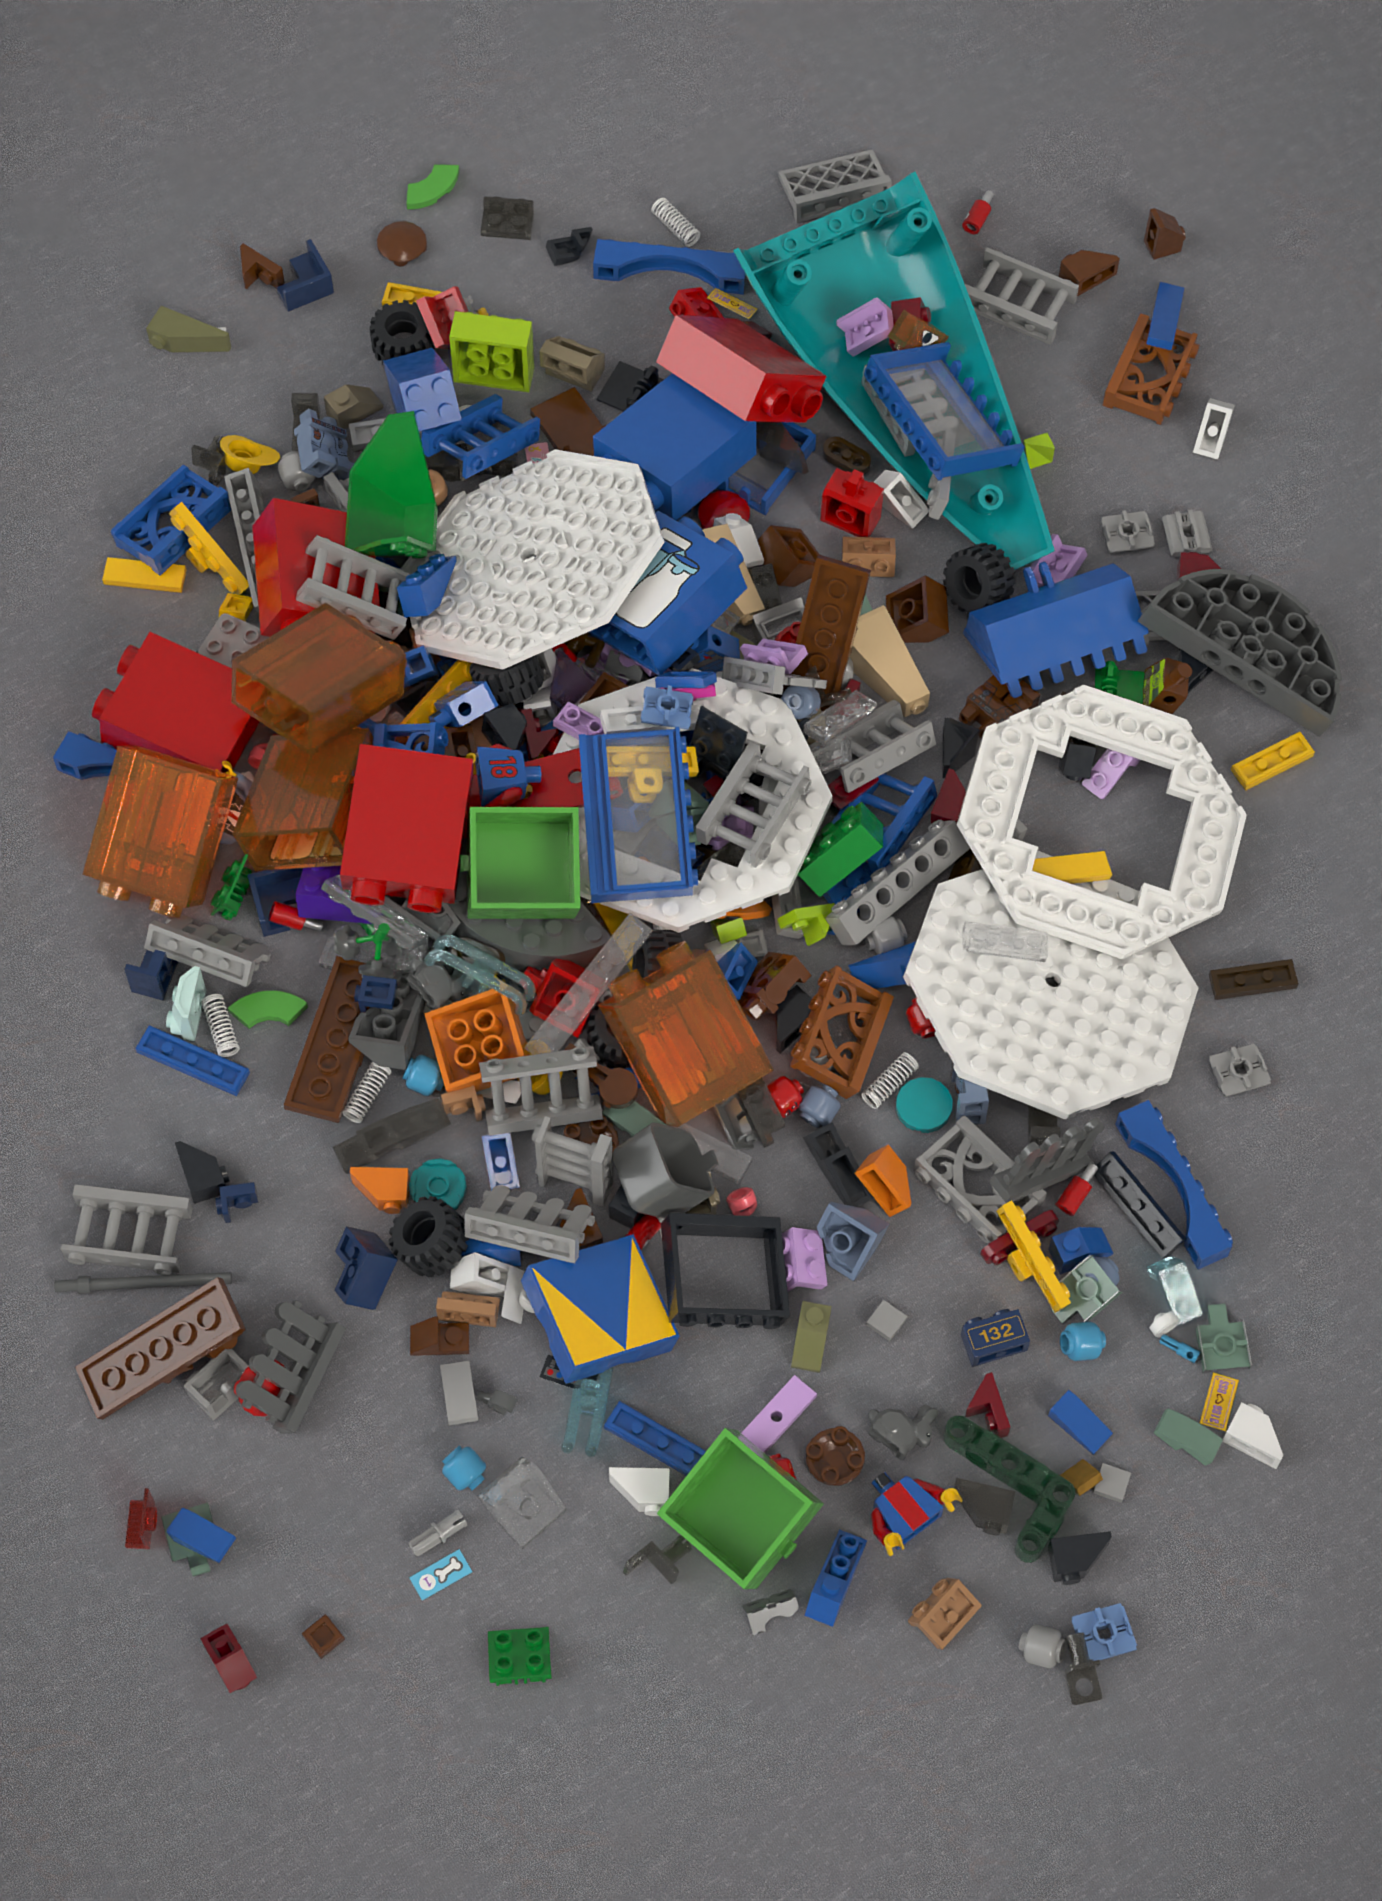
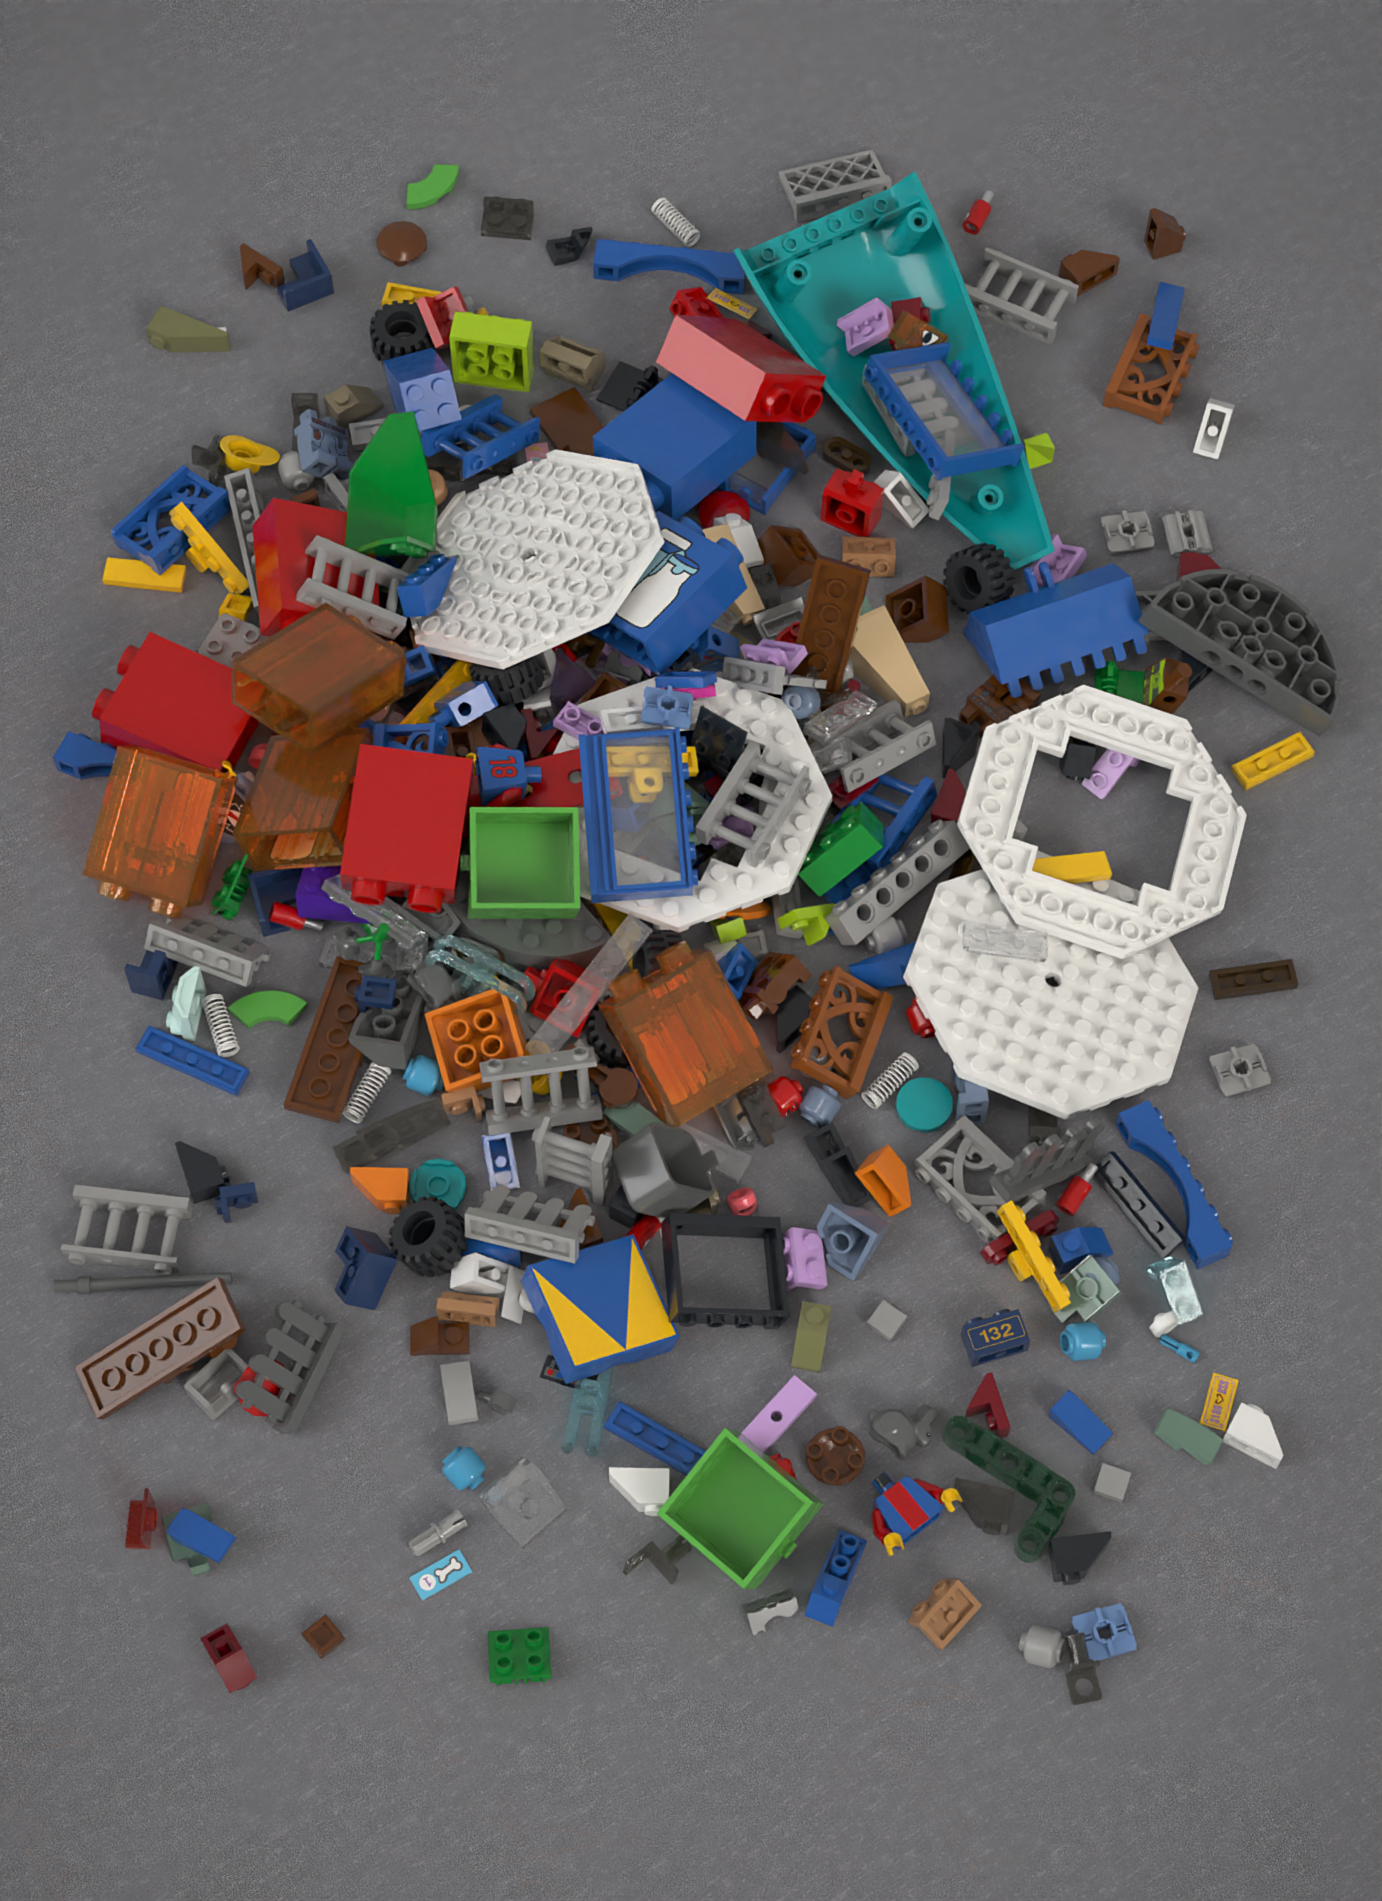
(1082, 1476): pearl gold tile -> none
(1222, 1342): sand green piece -> none

